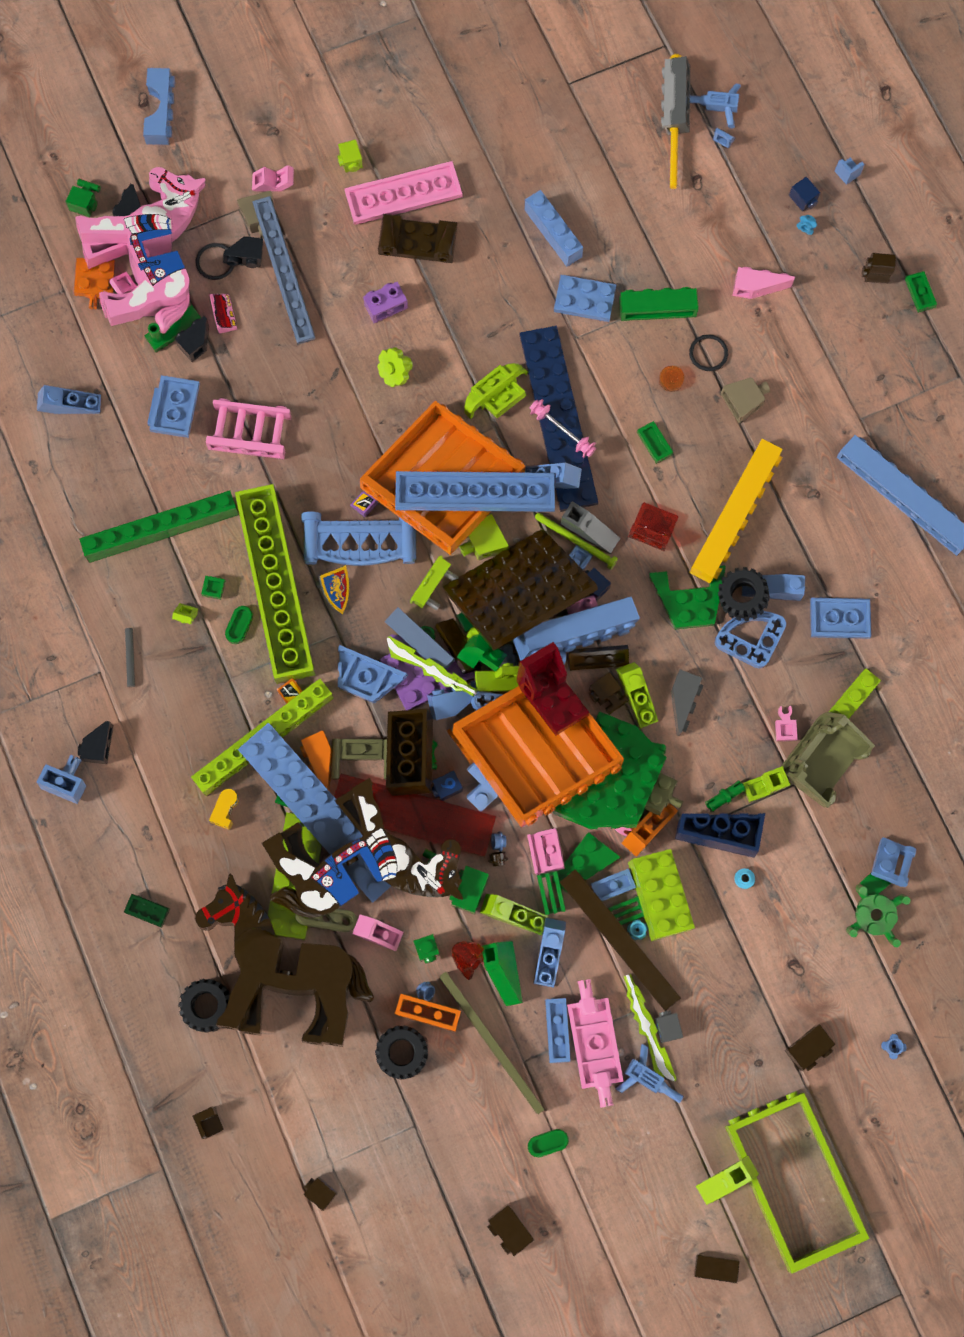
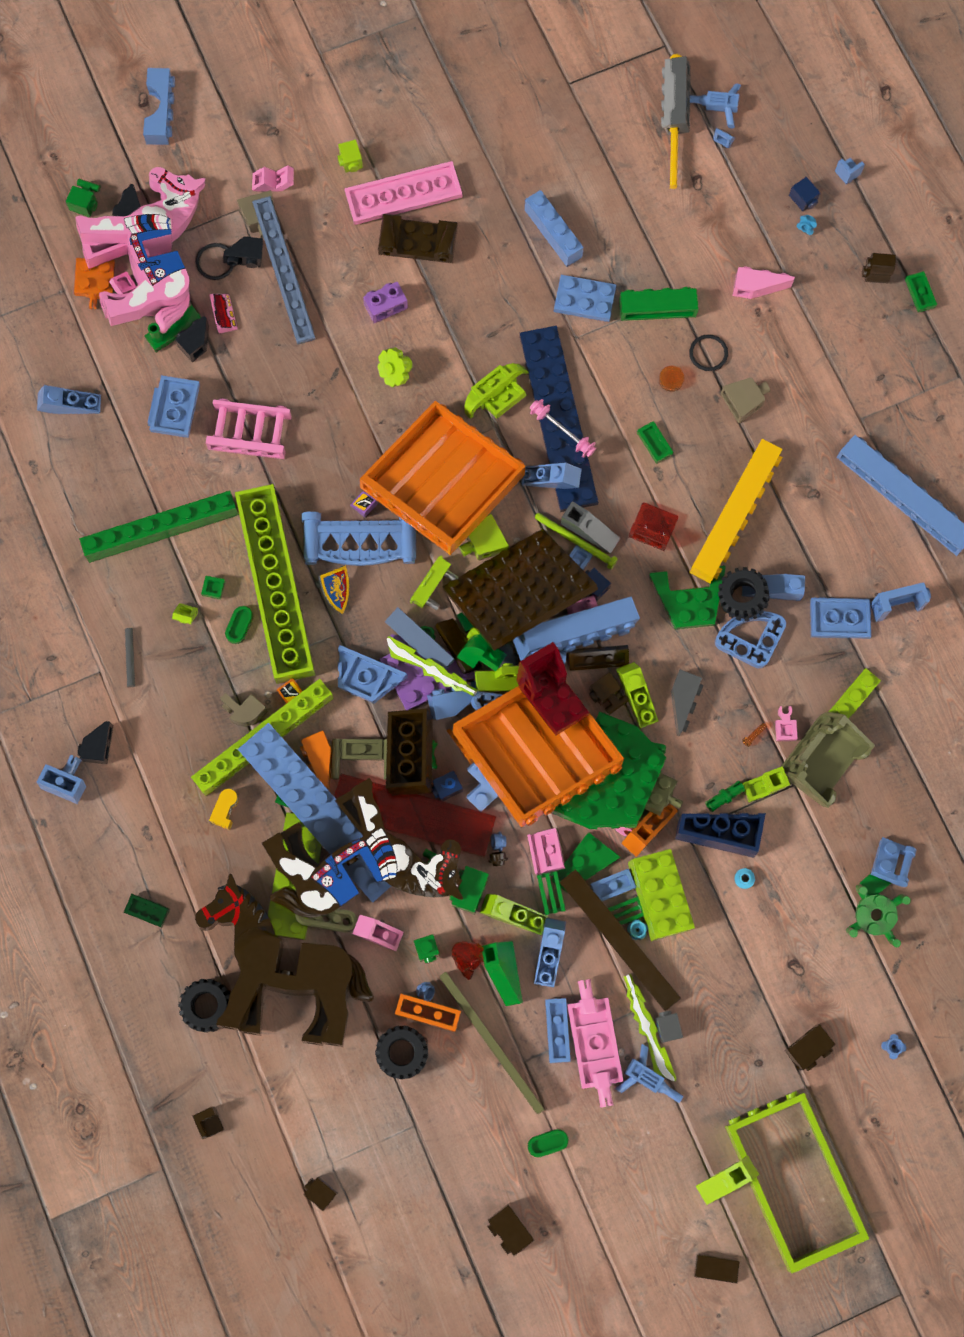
(245, 714): none -> dark tan brick
(475, 491): medium blue plate -> none
(747, 741): none -> clear orange piece
(884, 601): none -> medium blue panel

